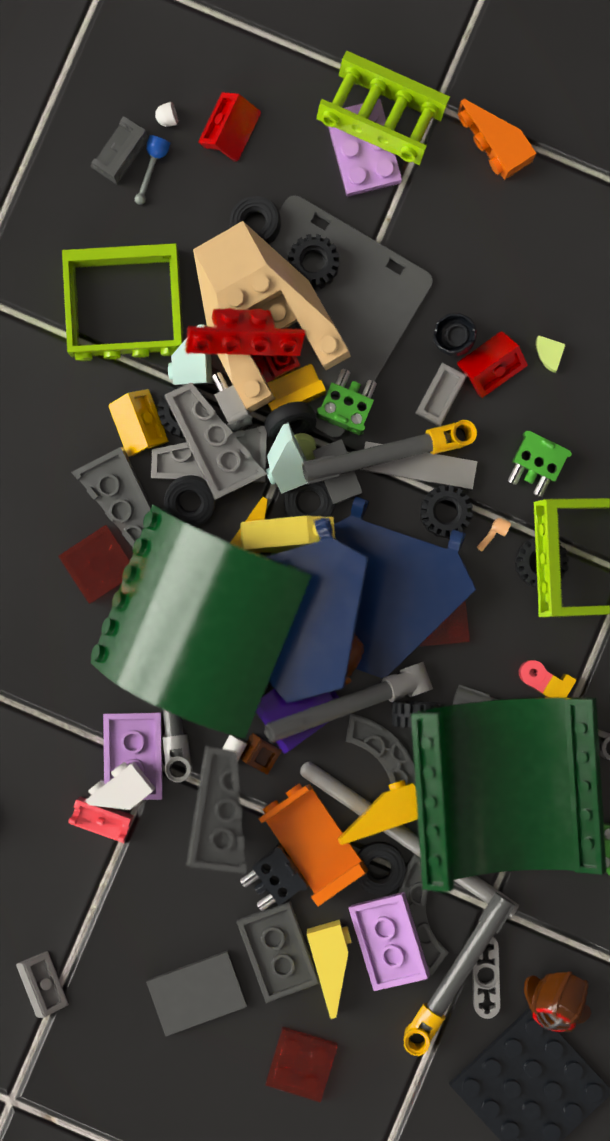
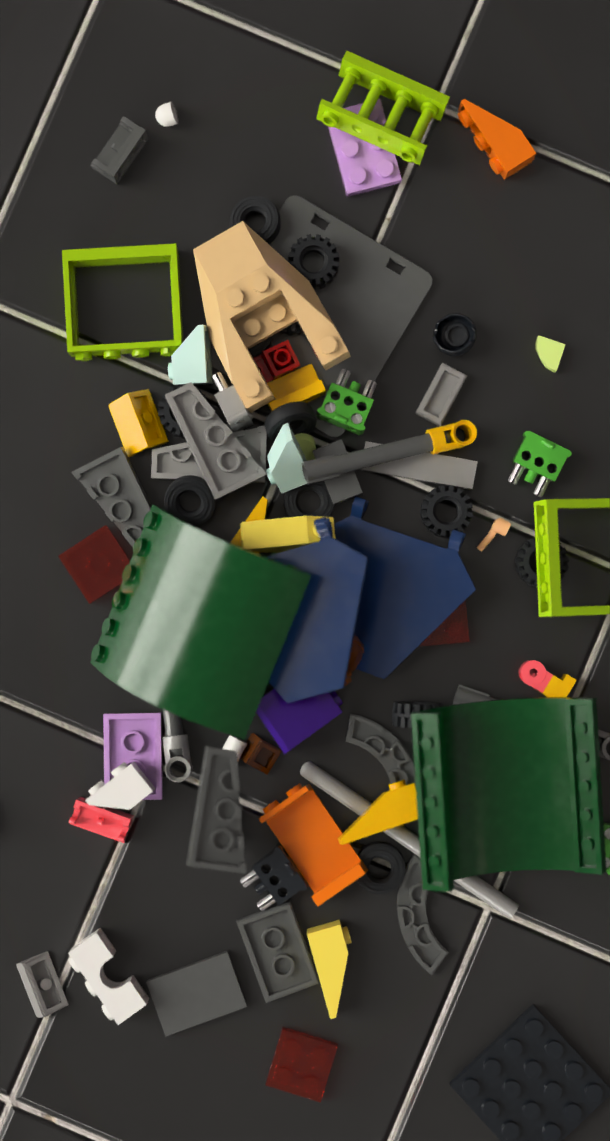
(119, 998): none -> white arch
(156, 148): hinge -> none
(230, 125): red panel -> none
(244, 334): red bracket -> none
(389, 941): lavender plate -> none
(410, 682): dark grey piece -> none
(432, 1014): dark grey piece -> none
(493, 363): red panel -> none
(494, 996): light grey beam -> none
(560, 997): reddish brown piece -> none

